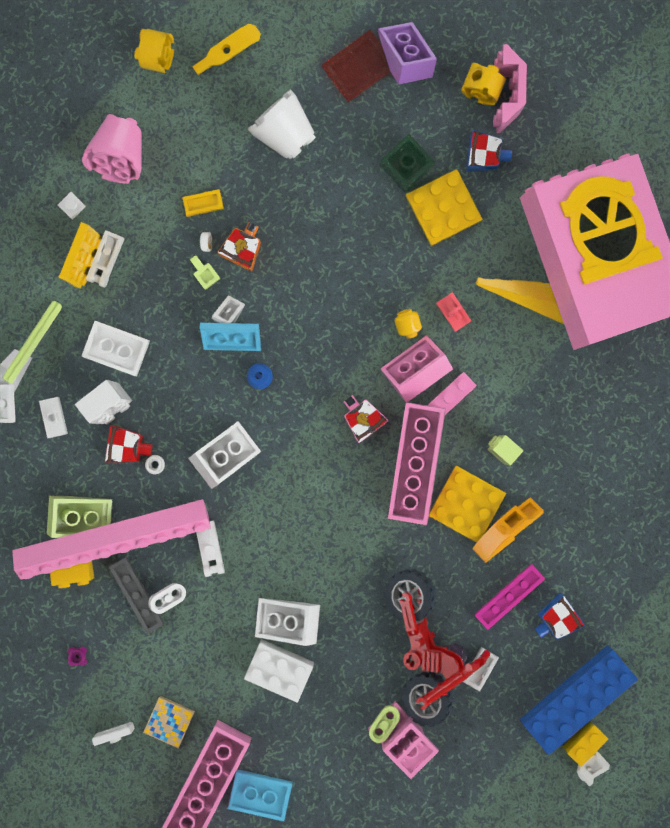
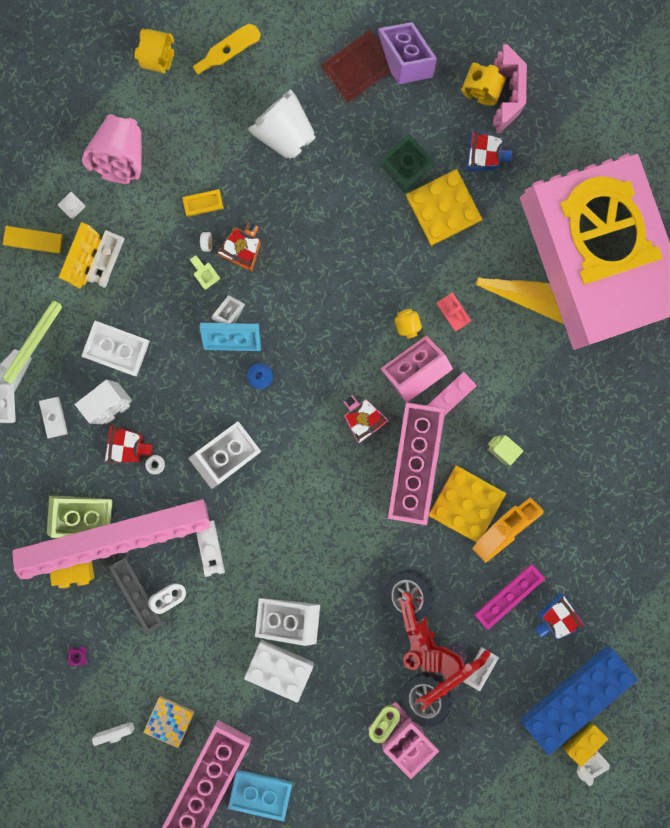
(33, 240): none -> yellow tile

